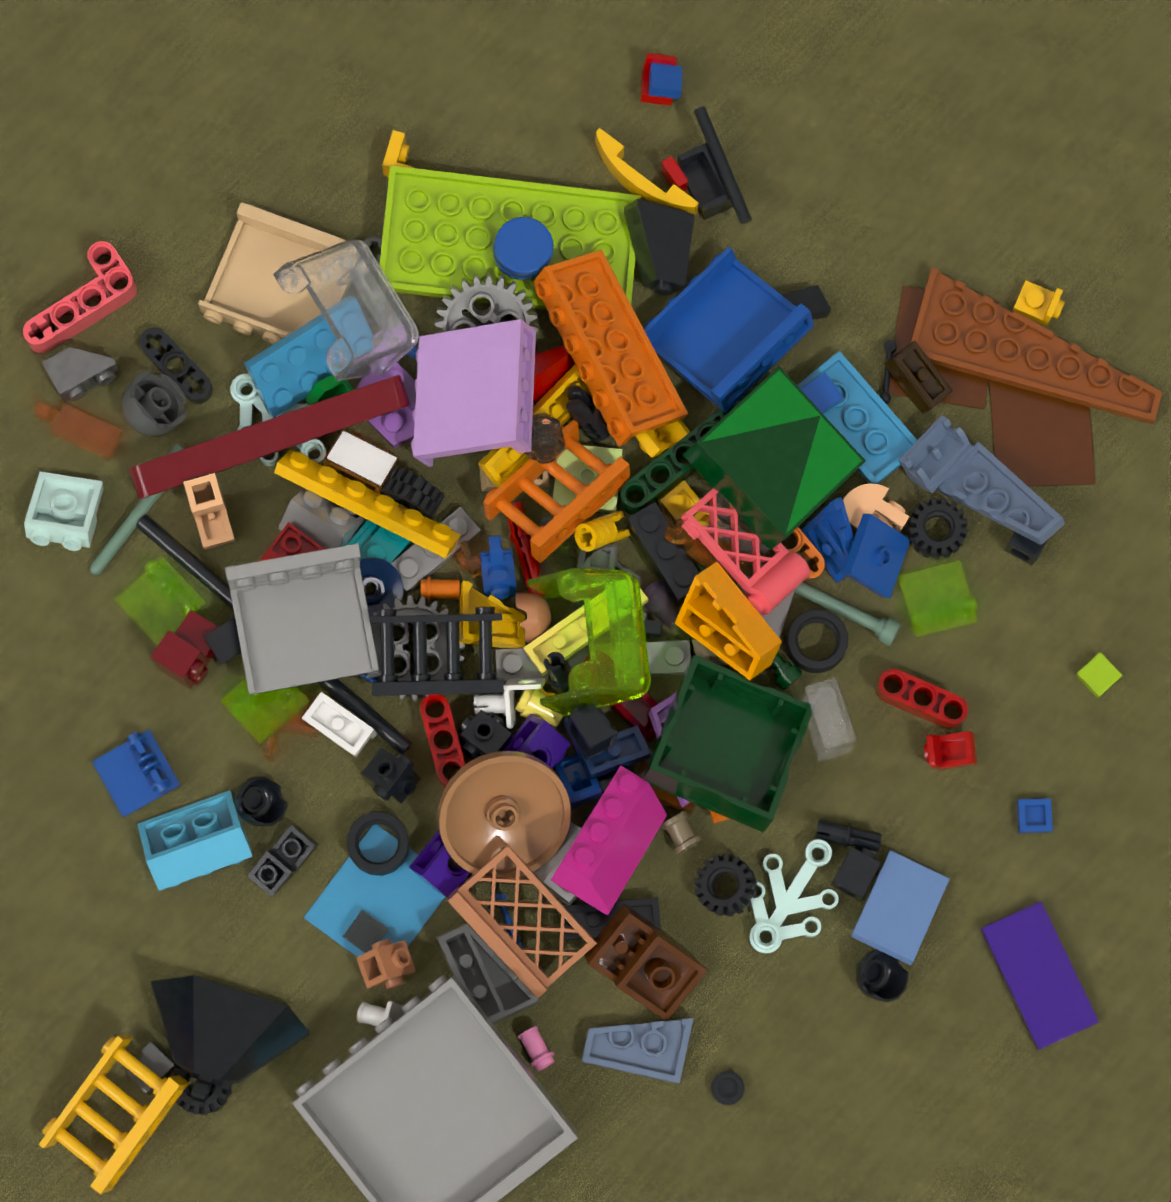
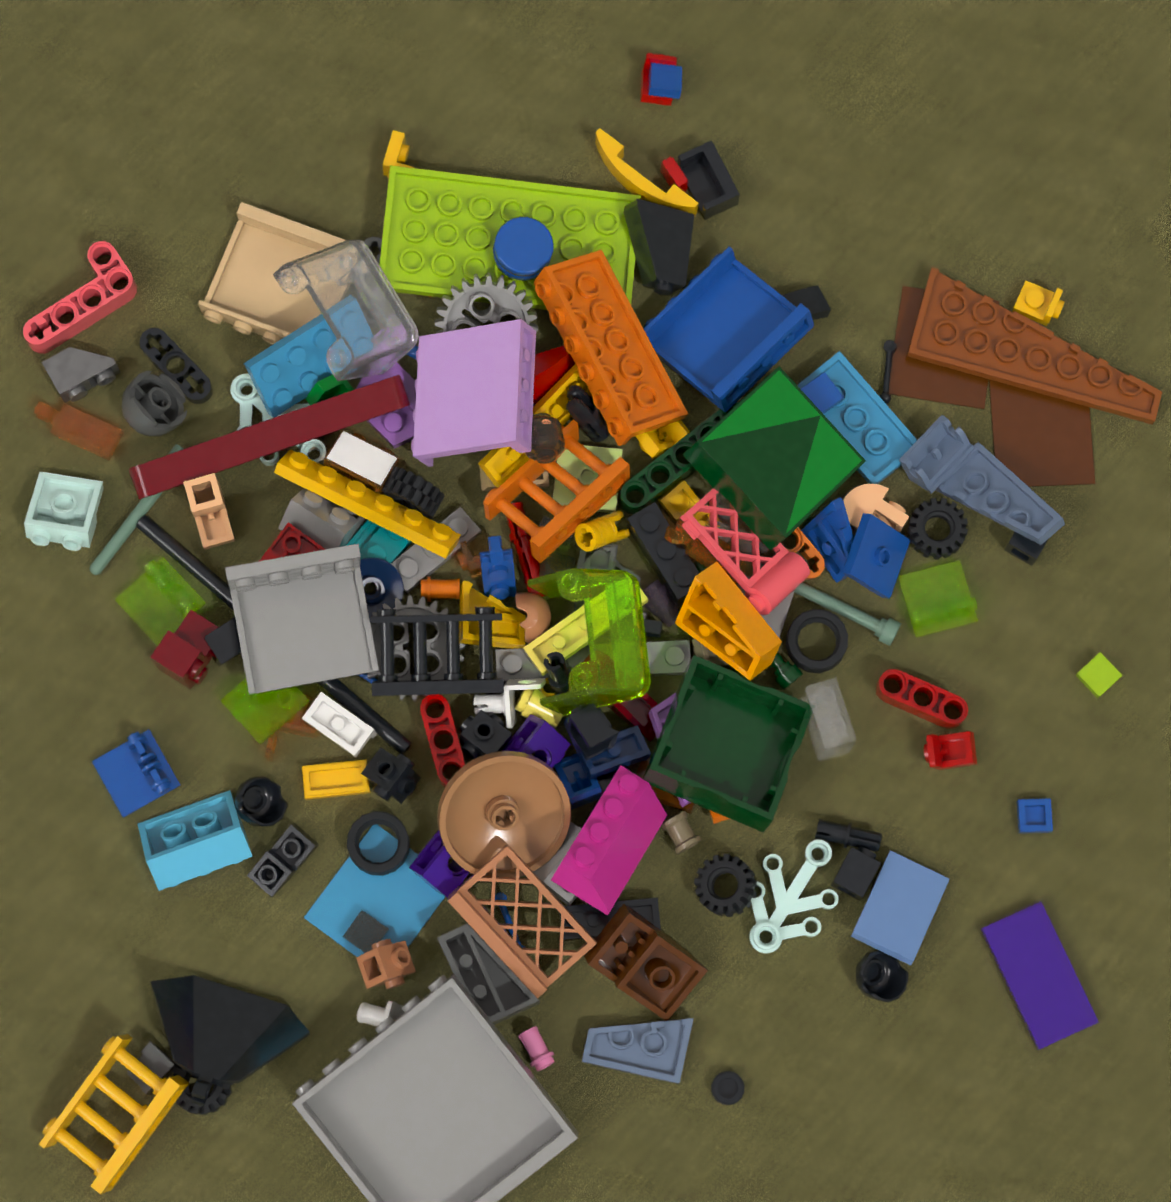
(335, 779): none -> yellow tile
(722, 165): black bar -> none
(918, 377): dark brown slope -> none

